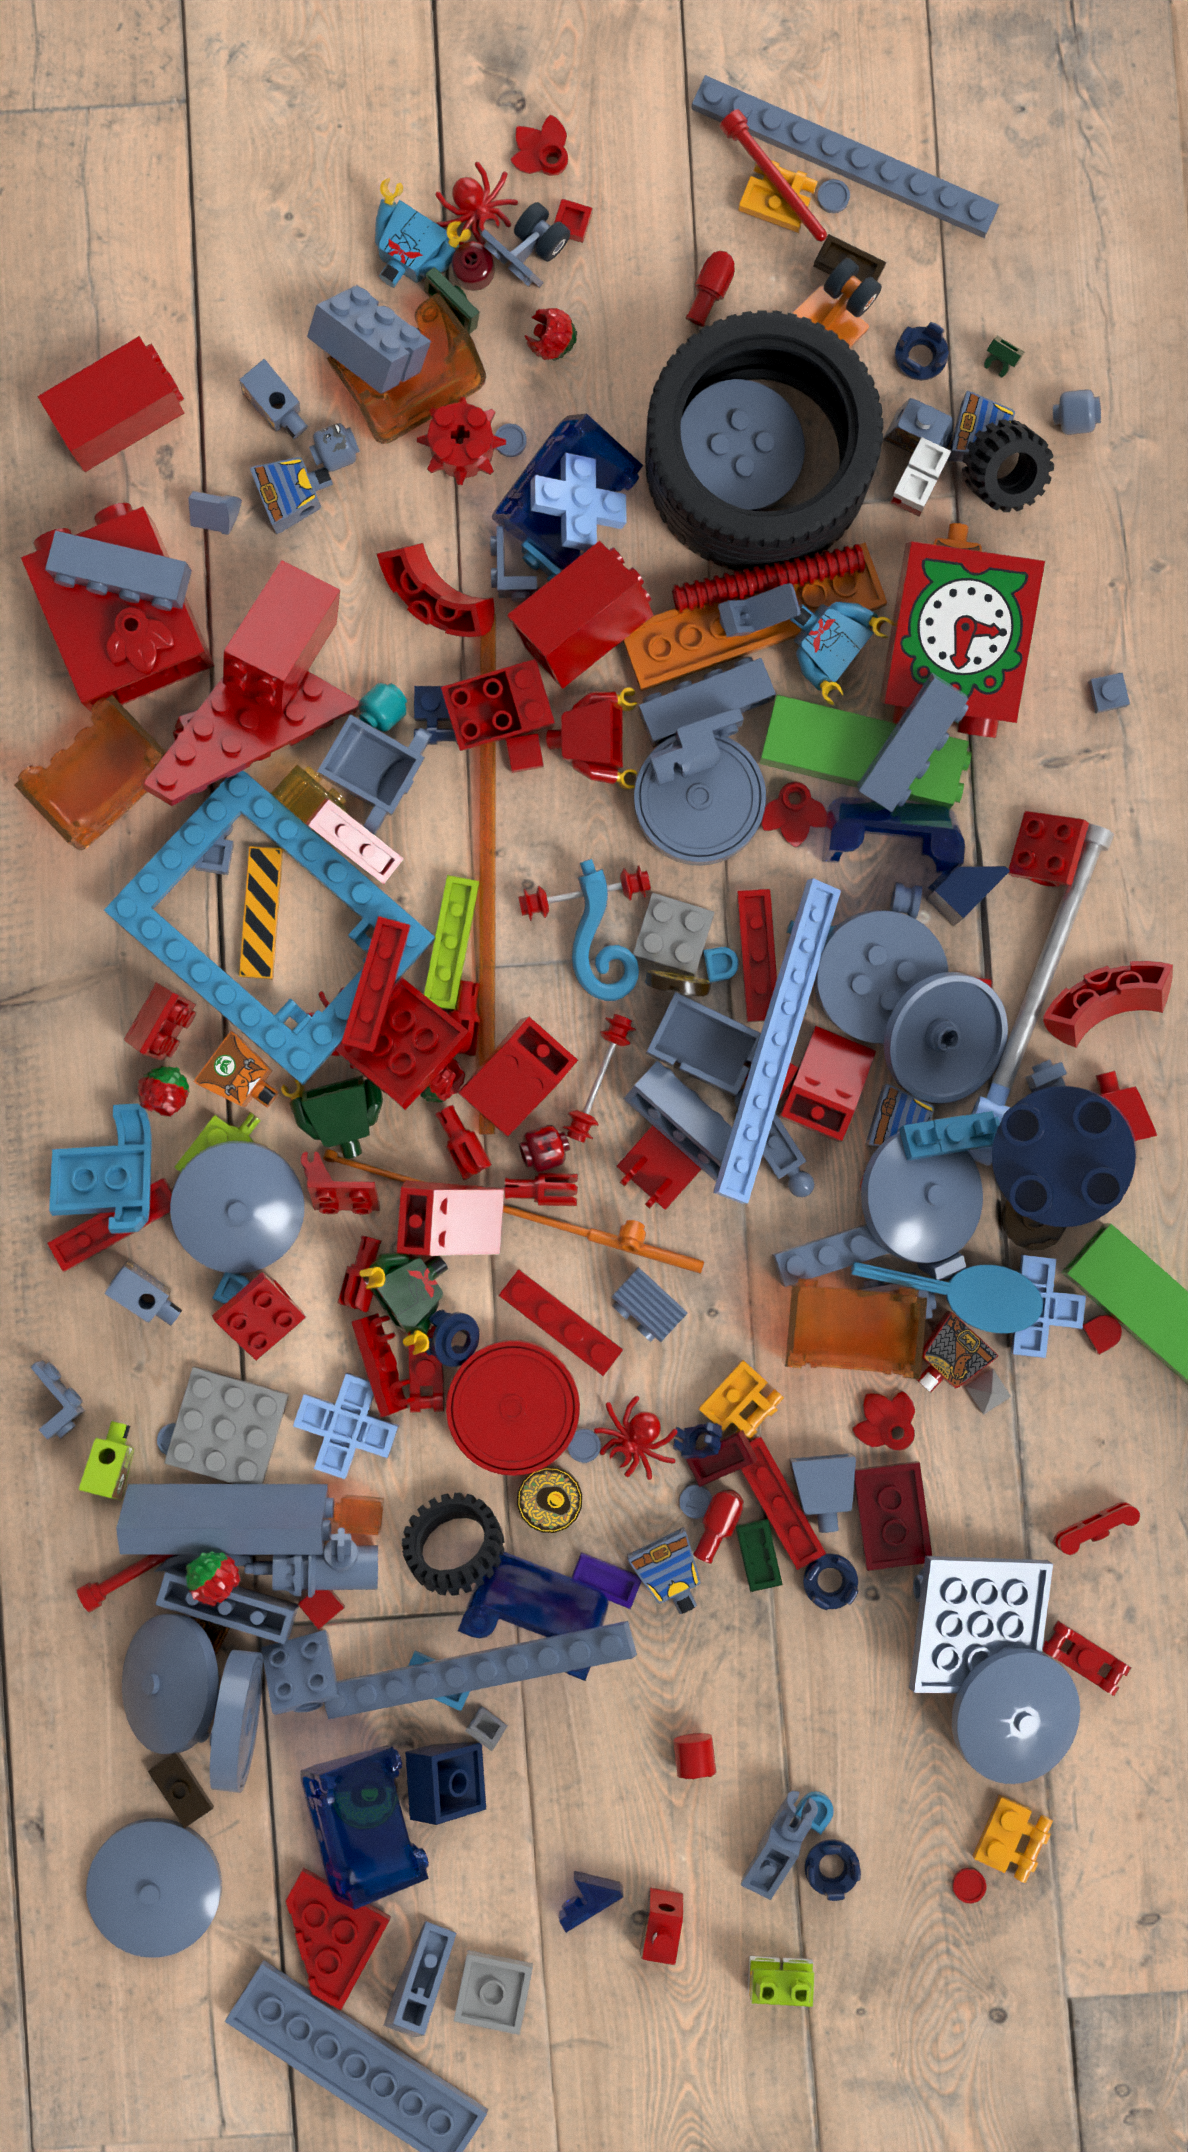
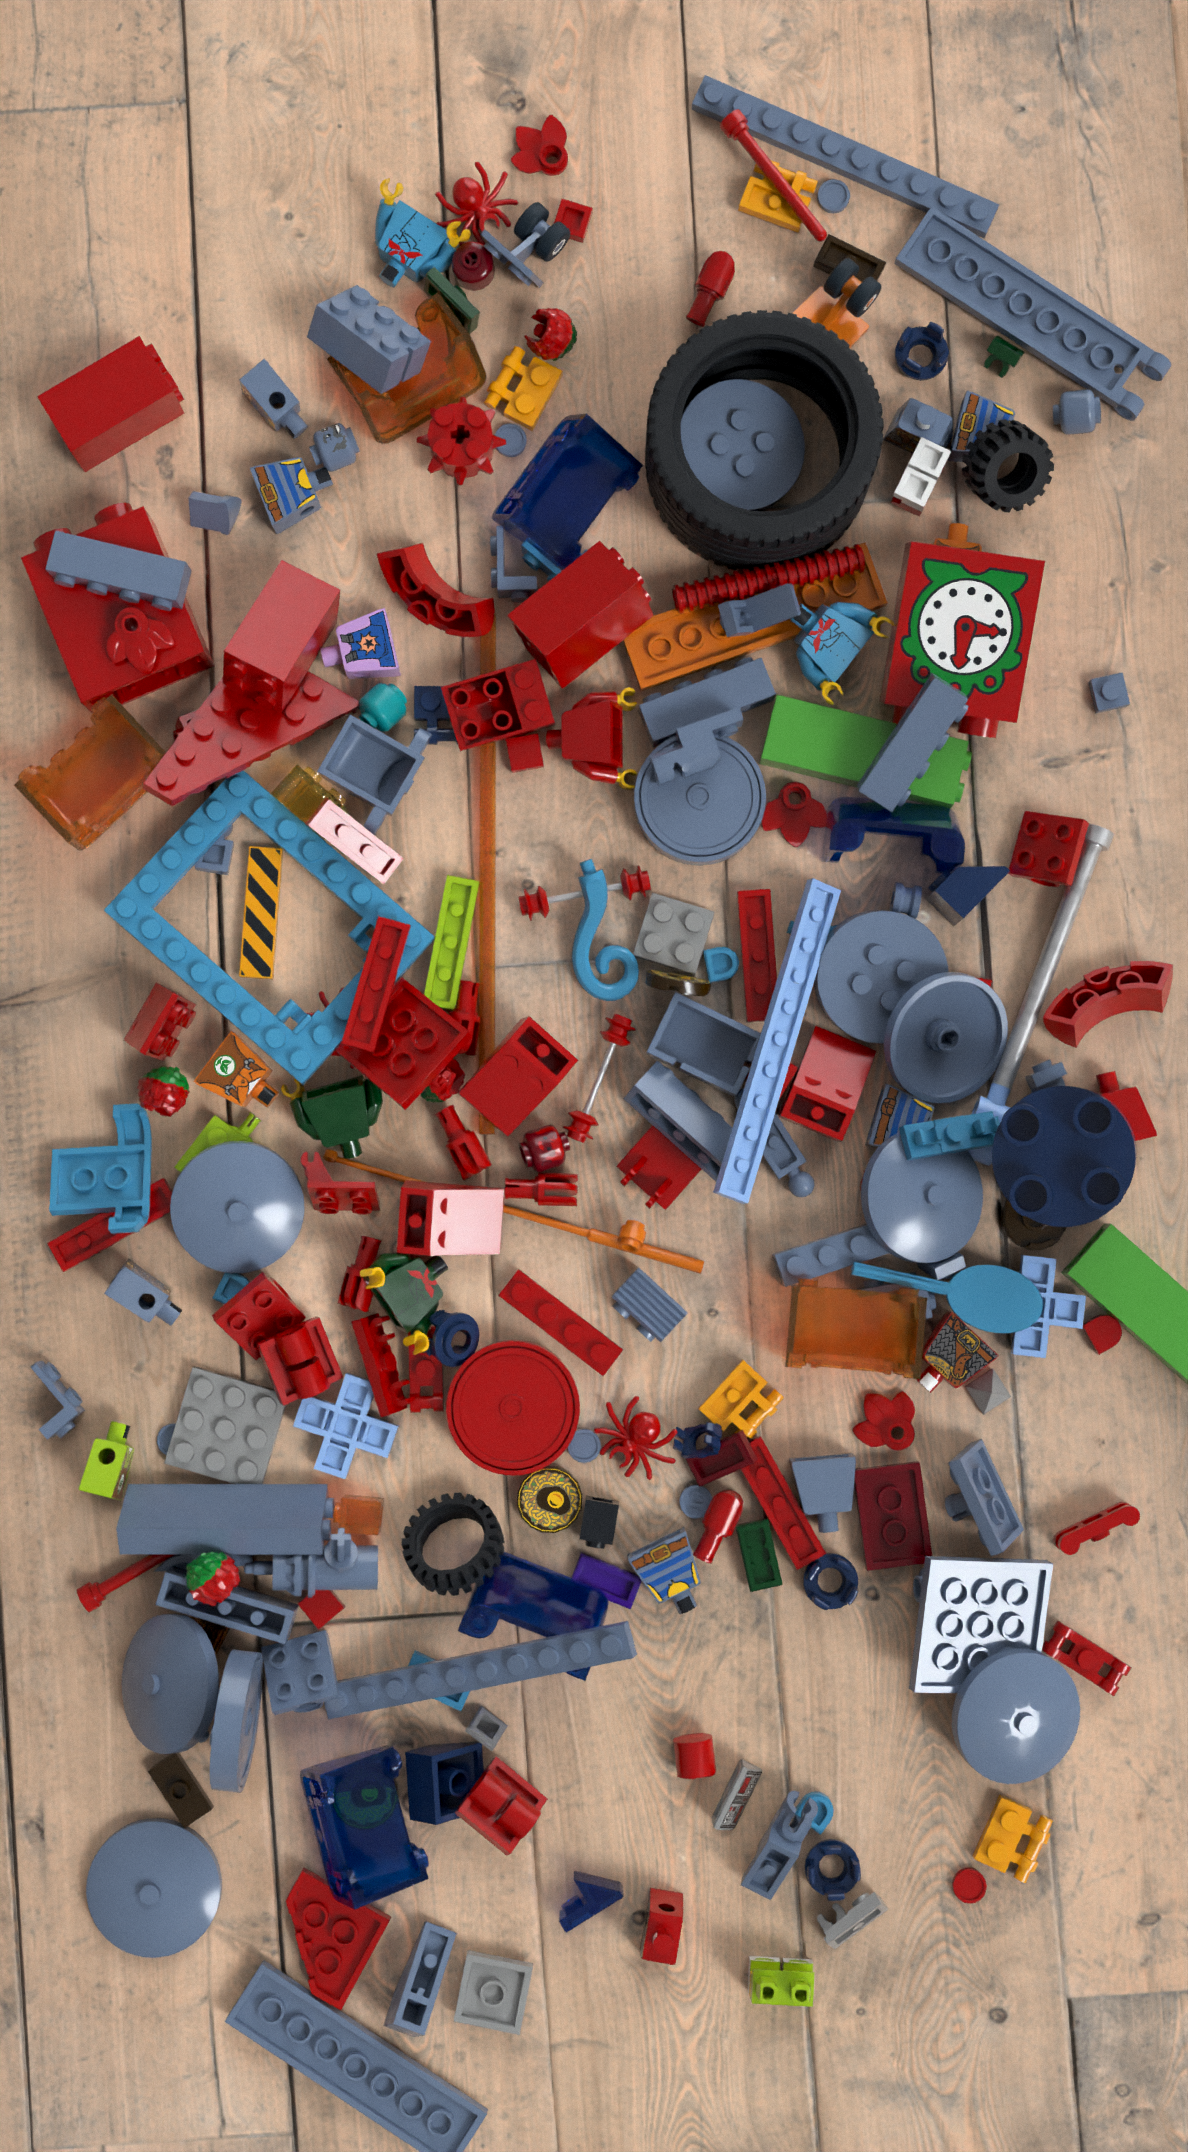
(300, 1361): none -> red plate
(364, 648): none -> torso
(501, 1806): none -> red plate
(532, 392): none -> light orange plate
(578, 502): light blue plate -> none
(599, 1521): none -> black brick
(736, 1795): none -> light grey slope
(864, 1911): none -> light grey plate
(983, 1498): none -> sand blue plate
(1029, 310): none -> sand blue hinge

